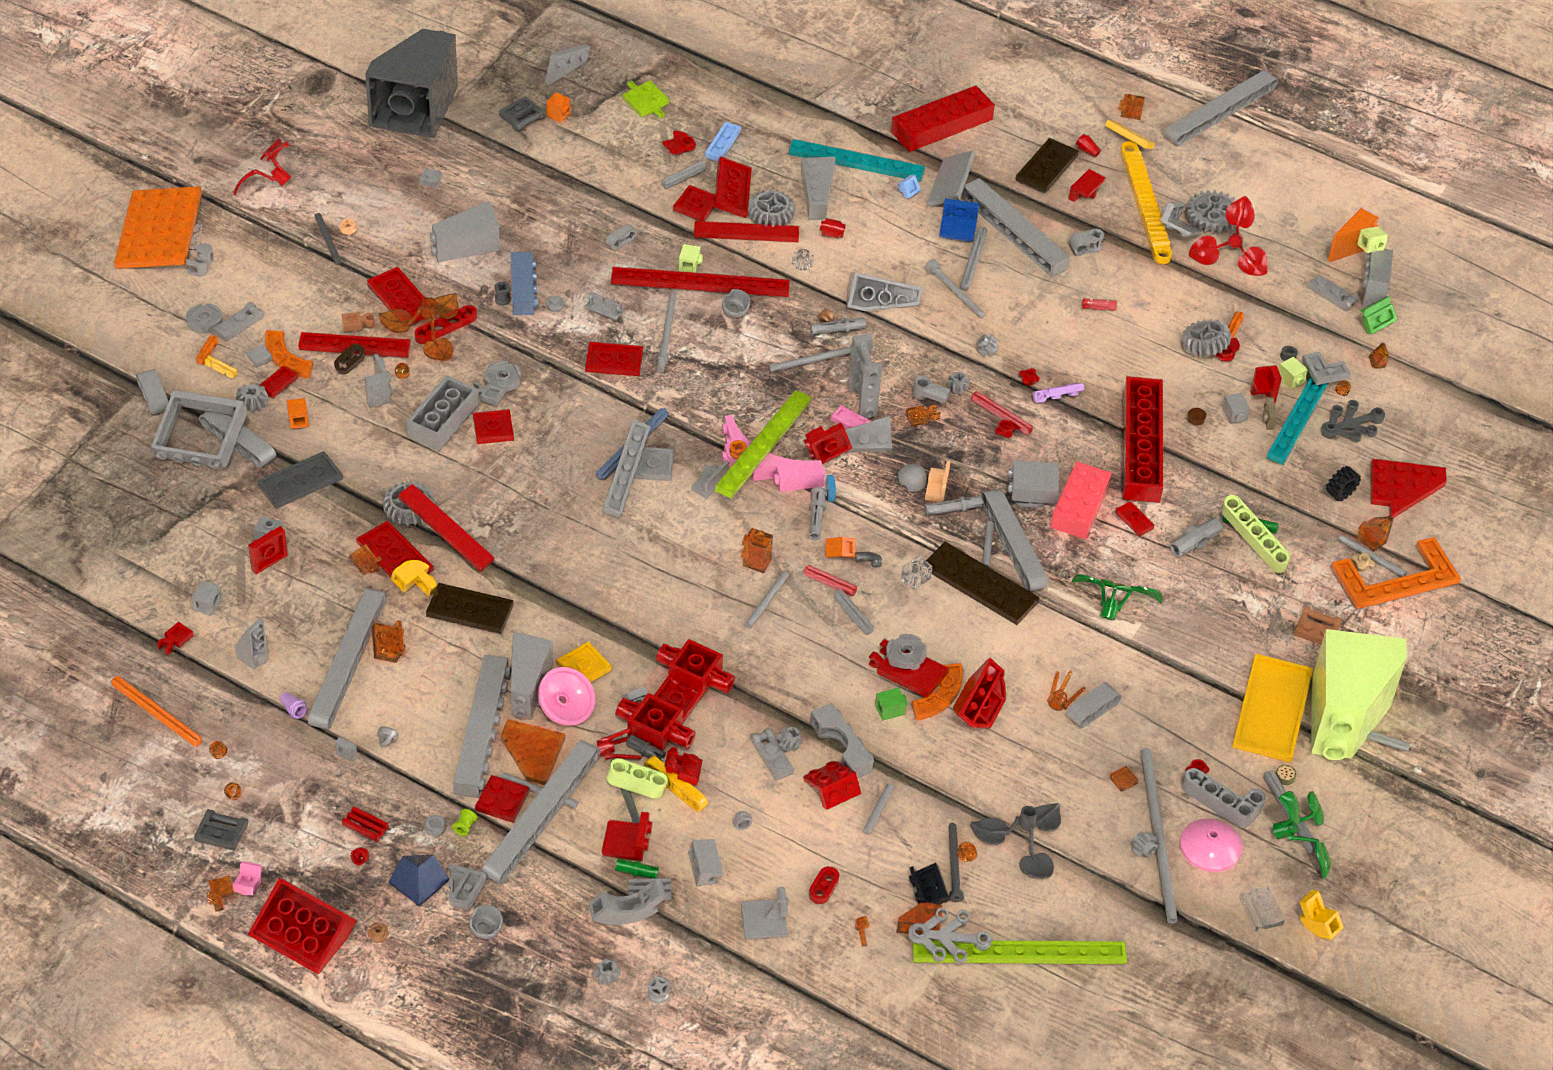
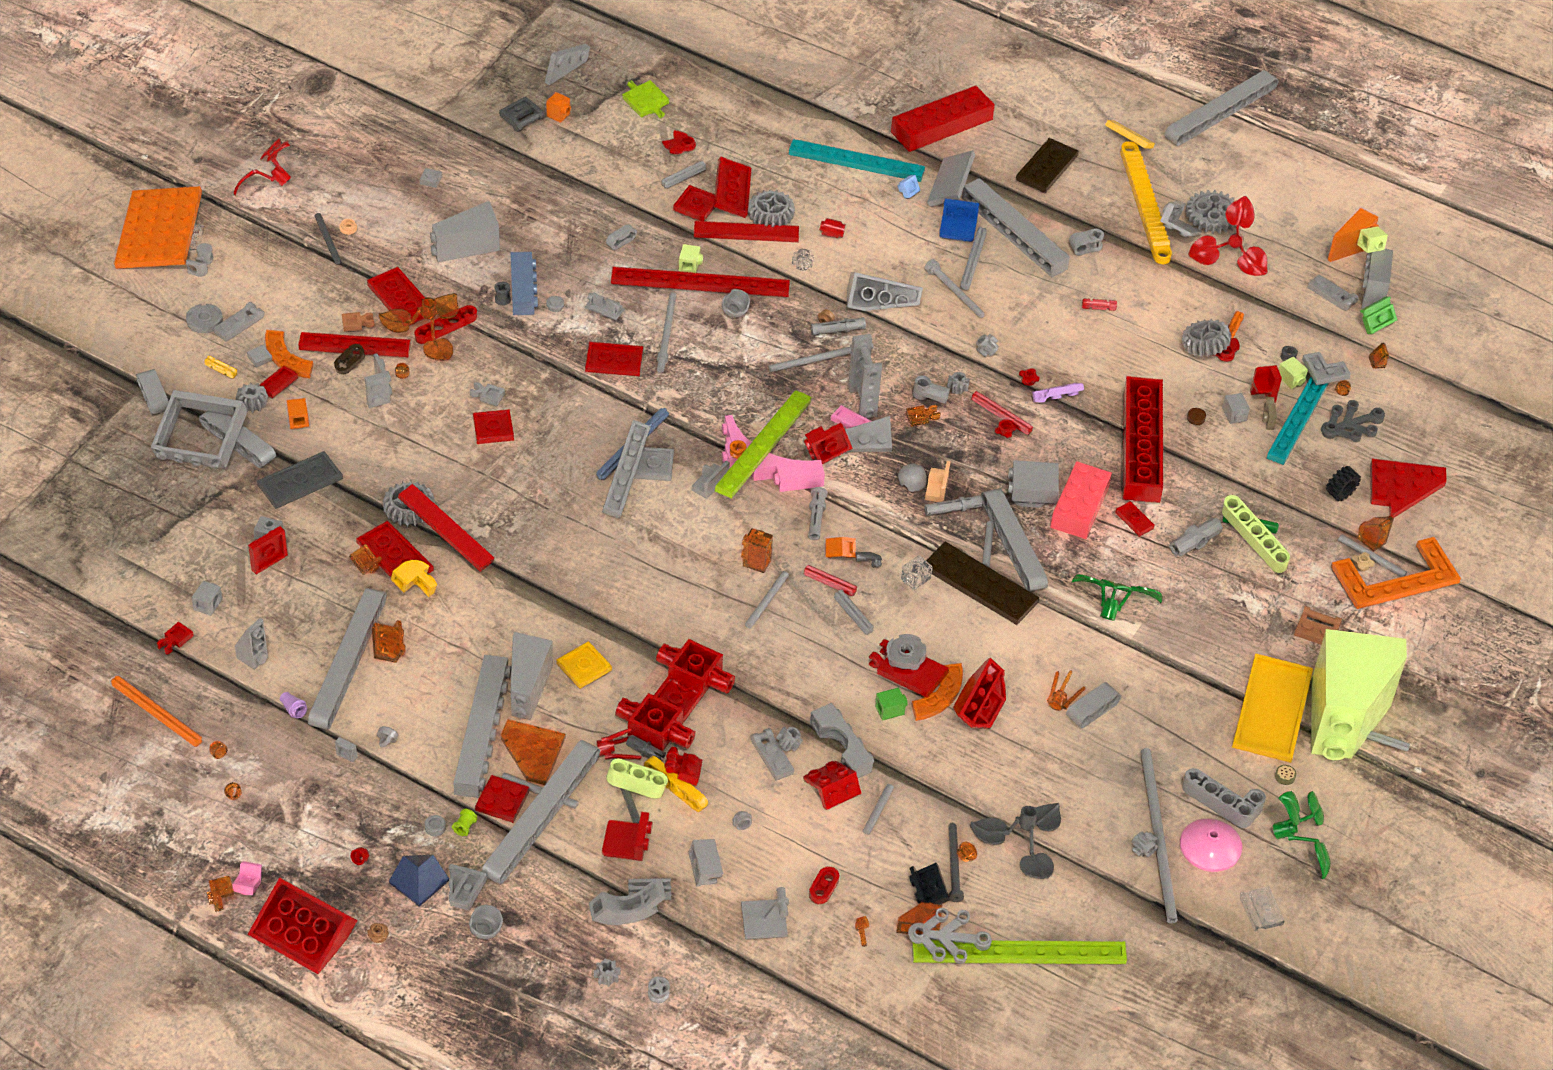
(207, 349): orange axle -> none
(219, 834): dark grey plate -> none
(367, 821): red tile -> none
(413, 84): dark grey slope -> none
(442, 413): light grey brick -> none
(469, 608): dark brown plate -> none
(511, 375): light grey plate -> none
(574, 691): bright pink dish -> none
(636, 695): light grey tile -> none
(636, 868): green pin -> none
(723, 141): light blue plate -> none
(817, 183): light grey wedge -> none
(831, 488): dark azure tile -> none
(1086, 185): red panel -> none
(1087, 145): red cone -> none
(1124, 778): clear orange tile -> none
(1131, 106): clear orange brick -> none
(1200, 765): red plate -> none
(1278, 789): light grey axle -> none
(1318, 919): yellow brick -> none

